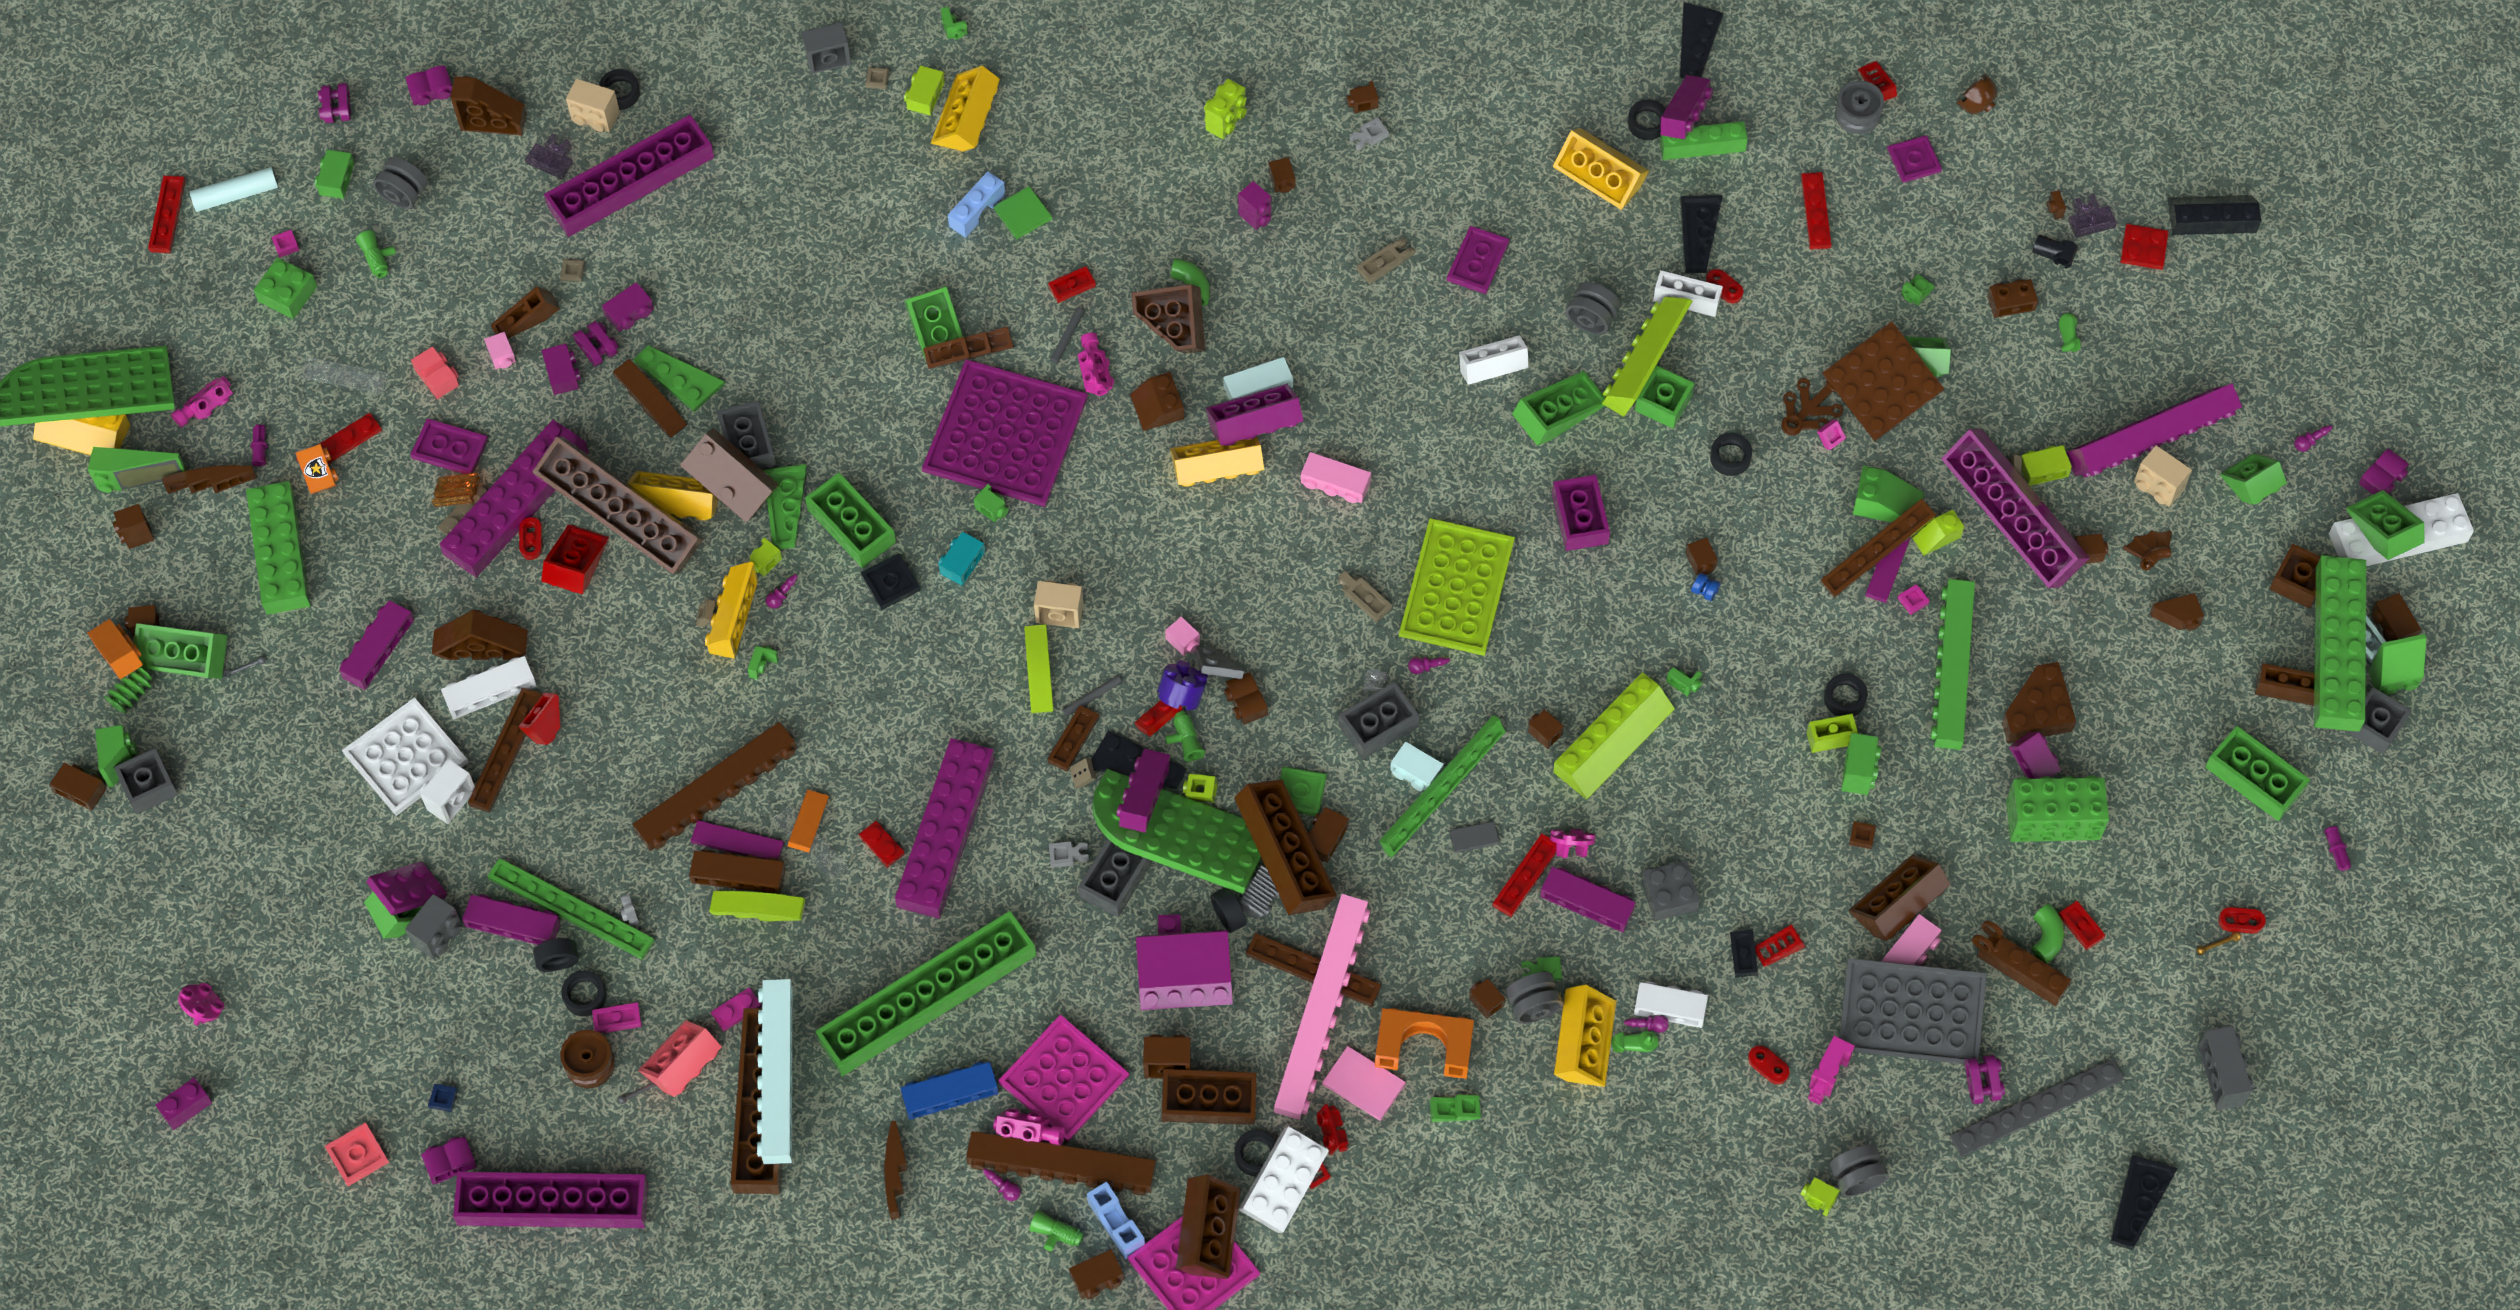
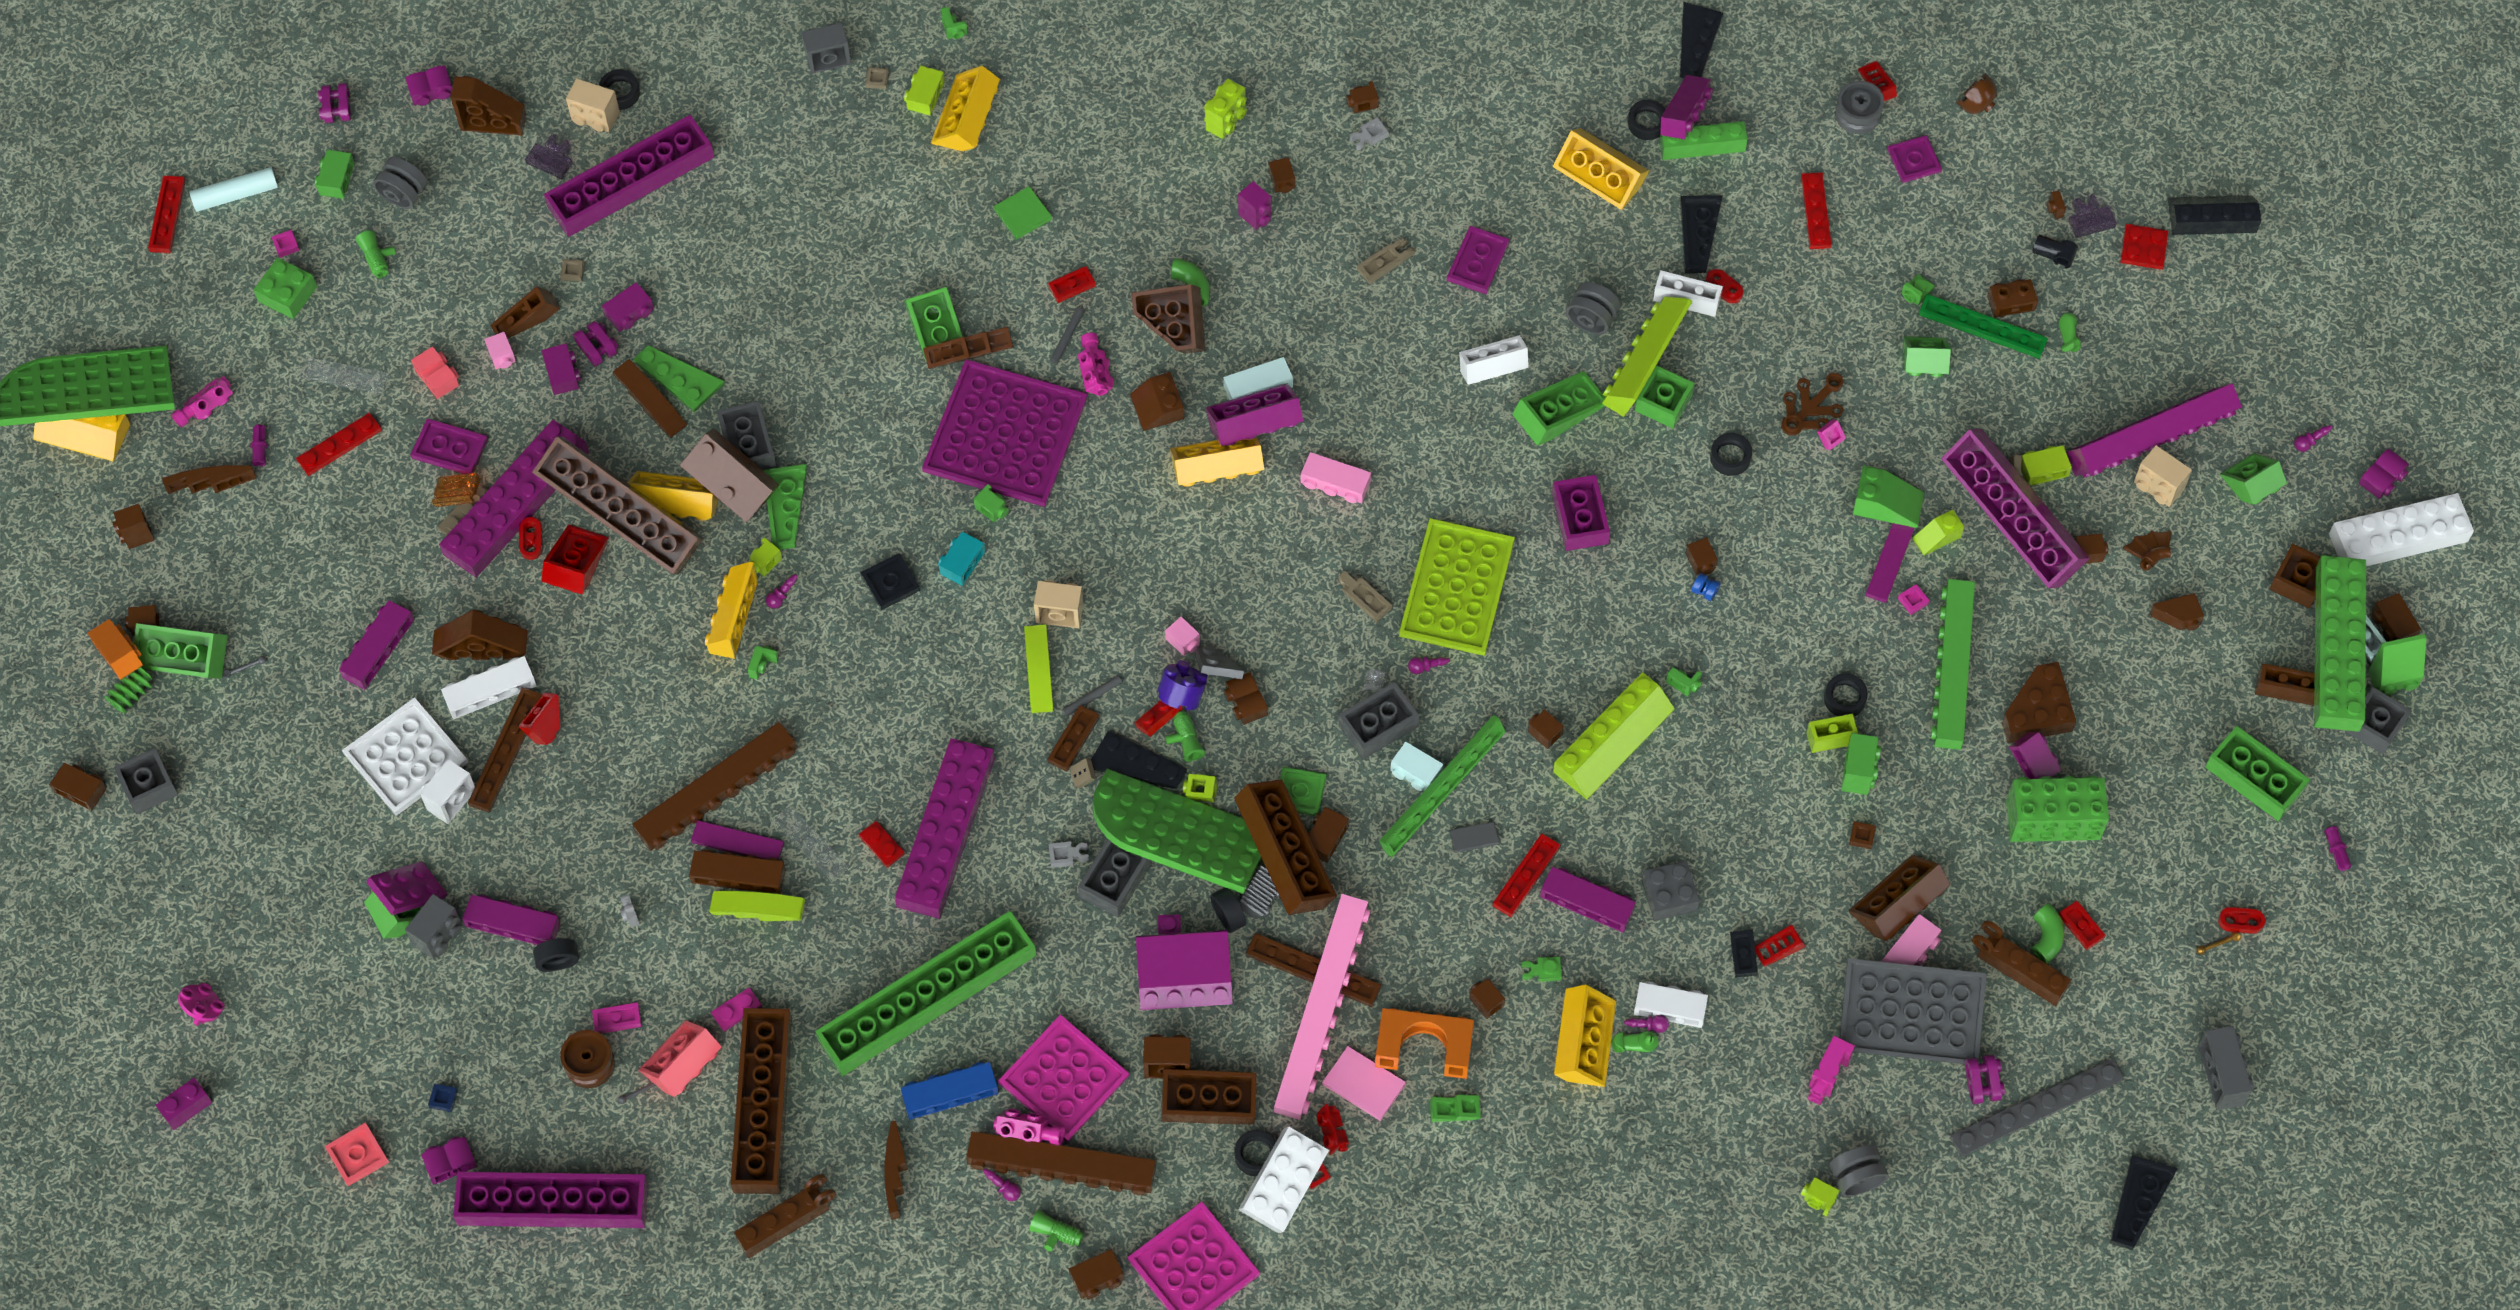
(113, 748): bright green slope -> none
(129, 469): bright green slope -> none
(278, 547): bright green brick -> none
(316, 469): orange brick -> none
(571, 909): bright green plate -> none
(582, 976): black tyre -> none
(705, 613): dark tan tile -> none
(776, 1071): light aqua brick -> none
(785, 1217): none -> reddish brown hinge
(808, 821): orange tile -> none
(850, 520): bright green brick -> none
(966, 213): light blue arch -> none
(1118, 1226): light blue arch -> none
(1143, 790): magenta brick -> none
(1208, 1227): reddish brown slope -> none
(1534, 997): dark grey wheel -> none
(1575, 837): dark pink plate -> none
(1768, 1064): red plate -> none
(1878, 548): reddish brown plate -> none
(1883, 381): reddish brown plate -> none
(1983, 326): none -> green plate
(2387, 524): bright green slope -> none

